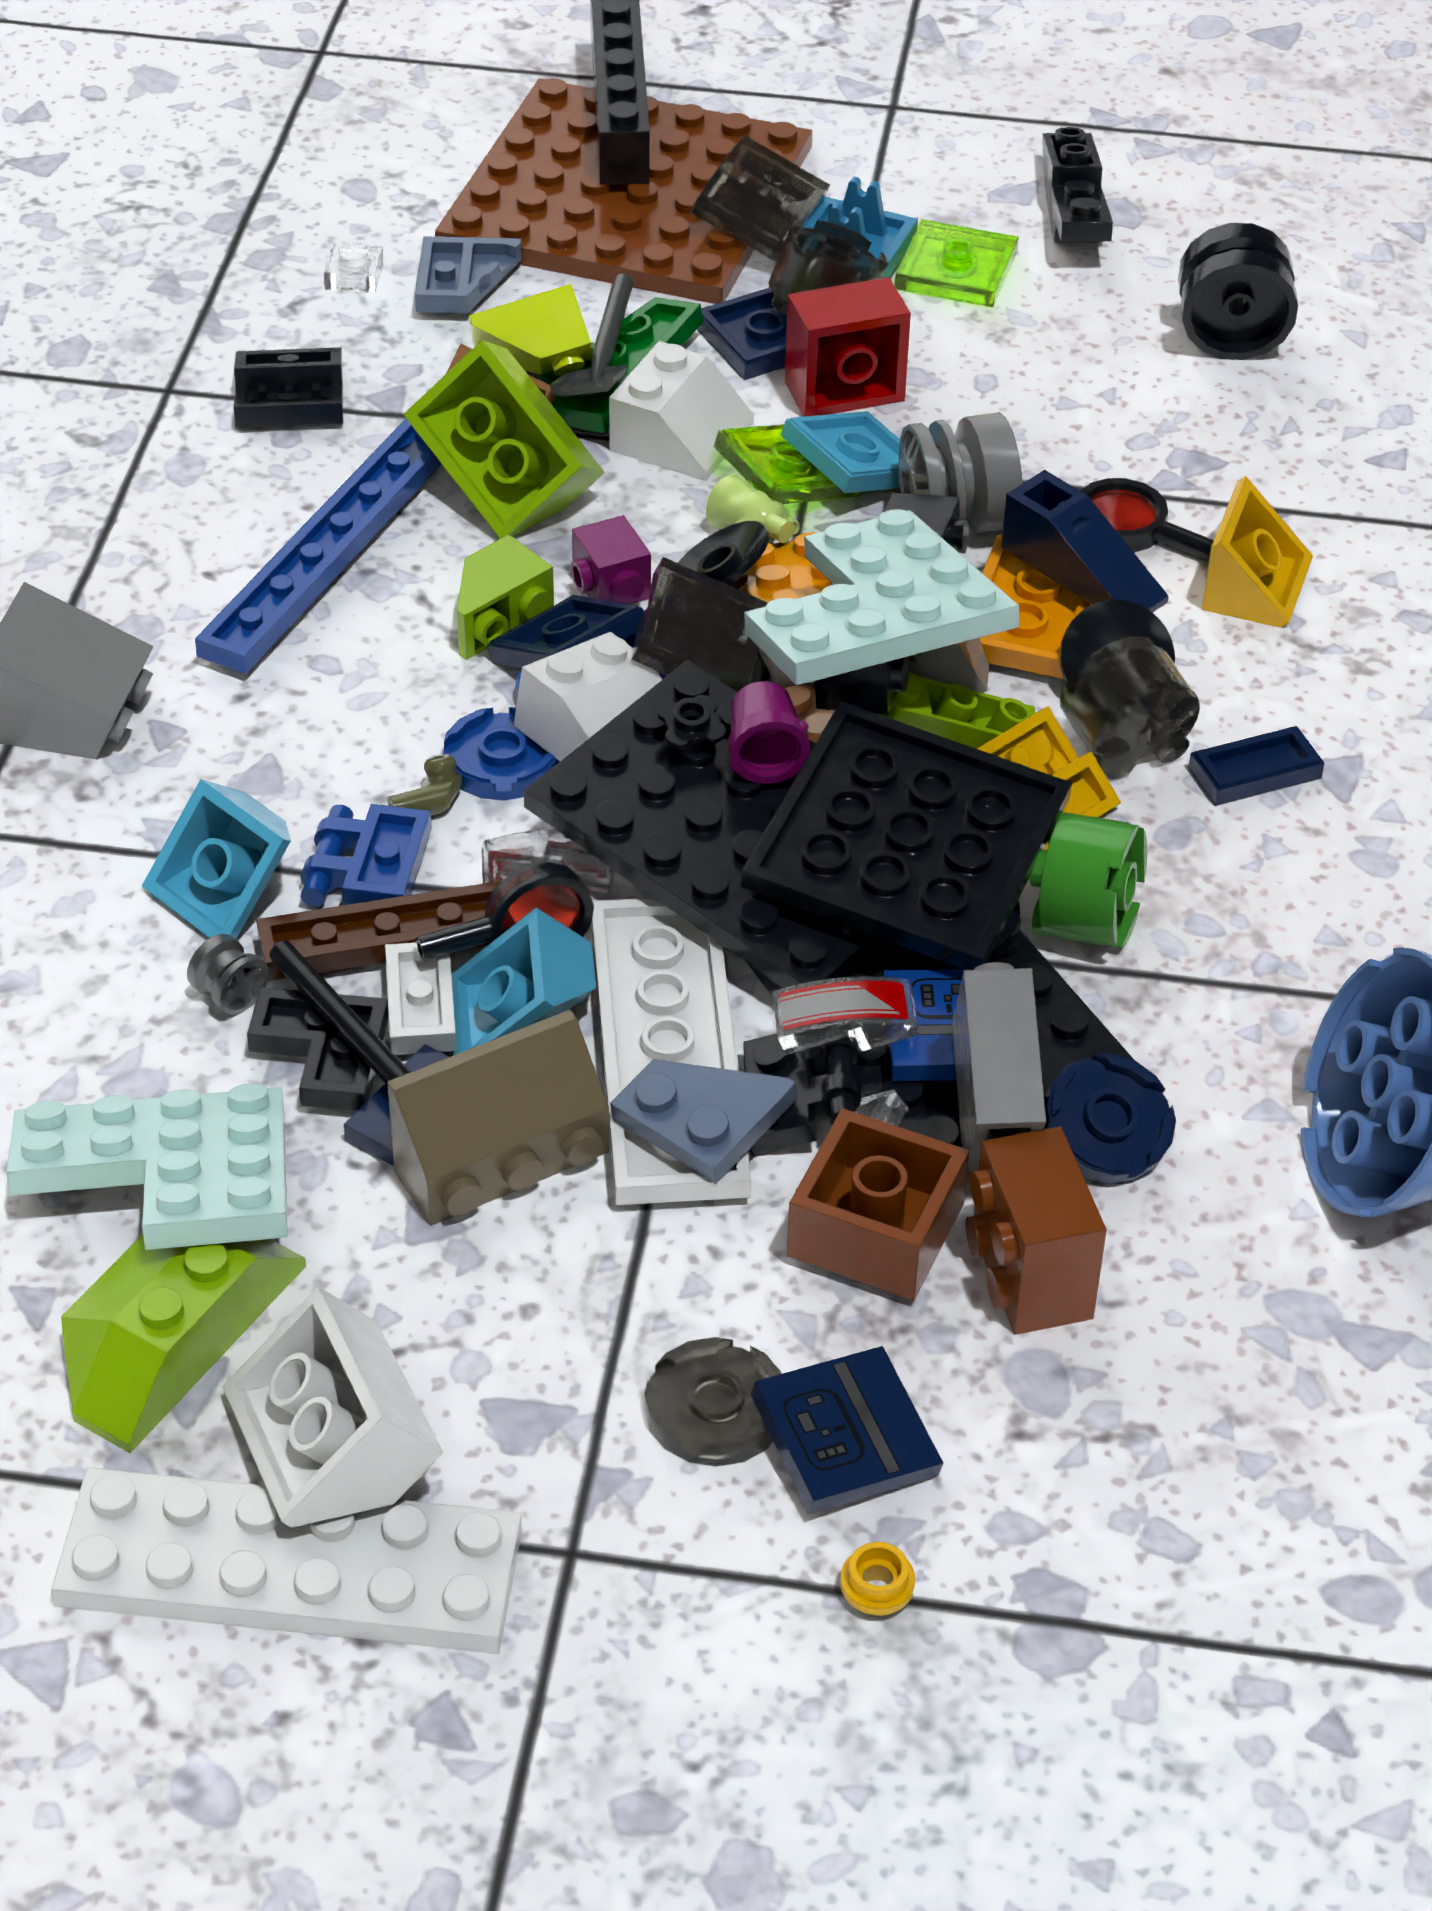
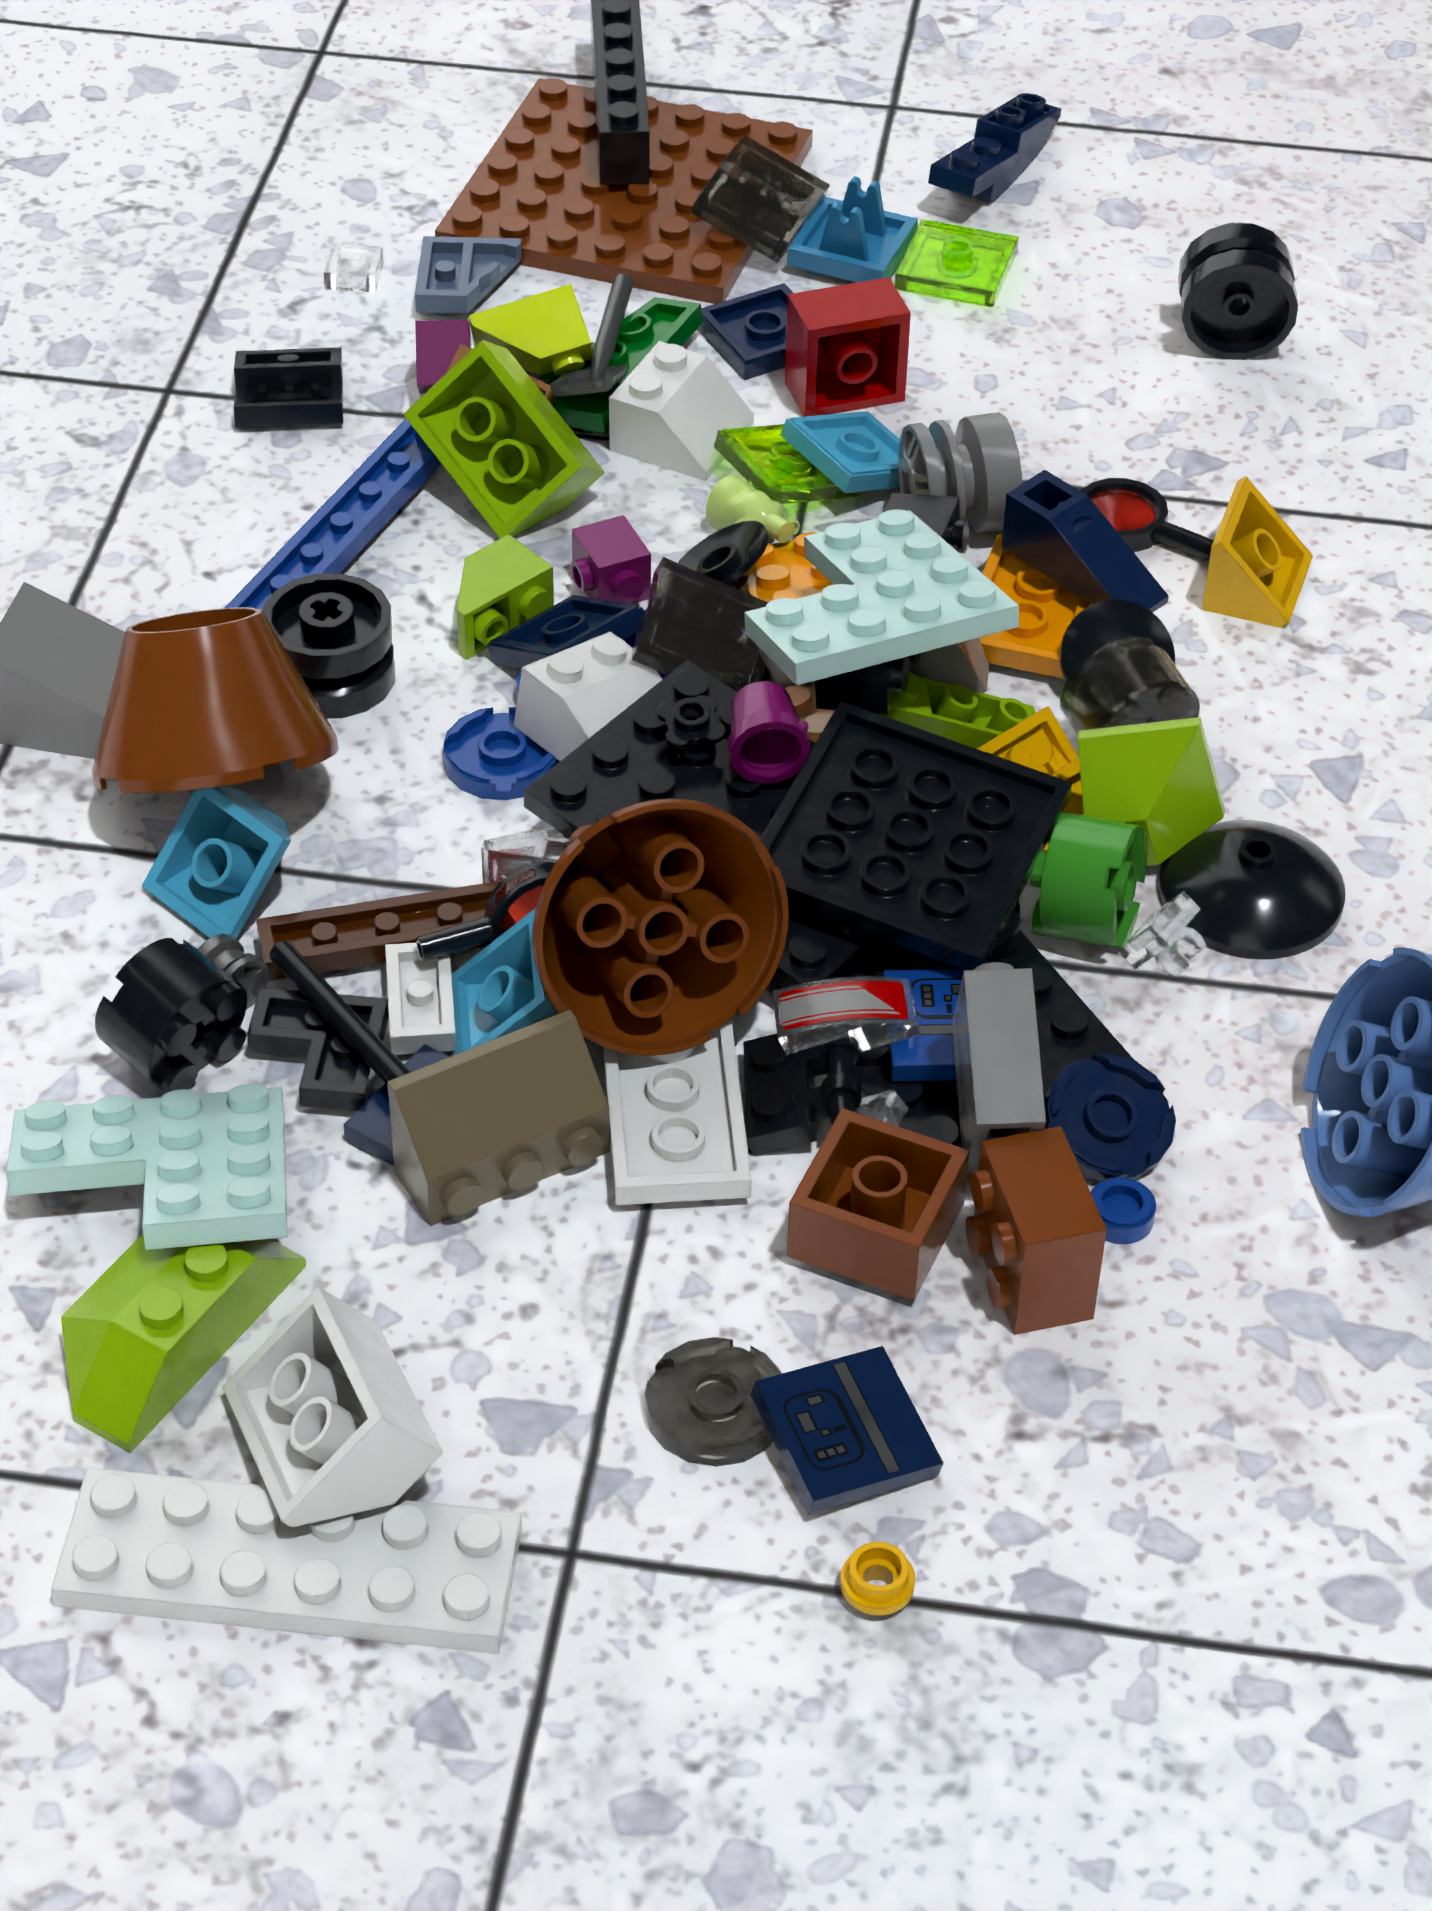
(173, 1014): none -> black brick
(206, 705): none -> dark orange cone
(337, 639): none -> black wheel
(384, 859): blue plate -> none
(436, 347): none -> magenta brick
(436, 791): olive arm -> none
(660, 926): none -> dark orange cone
(702, 1112): sand blue wing -> none
(822, 259): clear smoke brick -> none
(1000, 150): none -> dark blue slope
(1074, 187): black slope -> none
(1125, 1209): none -> blue tile
(1153, 779): none -> lime slope
(1163, 934): none -> clear tile
(1256, 765): dark blue tile -> none
(1257, 889): none -> black dish

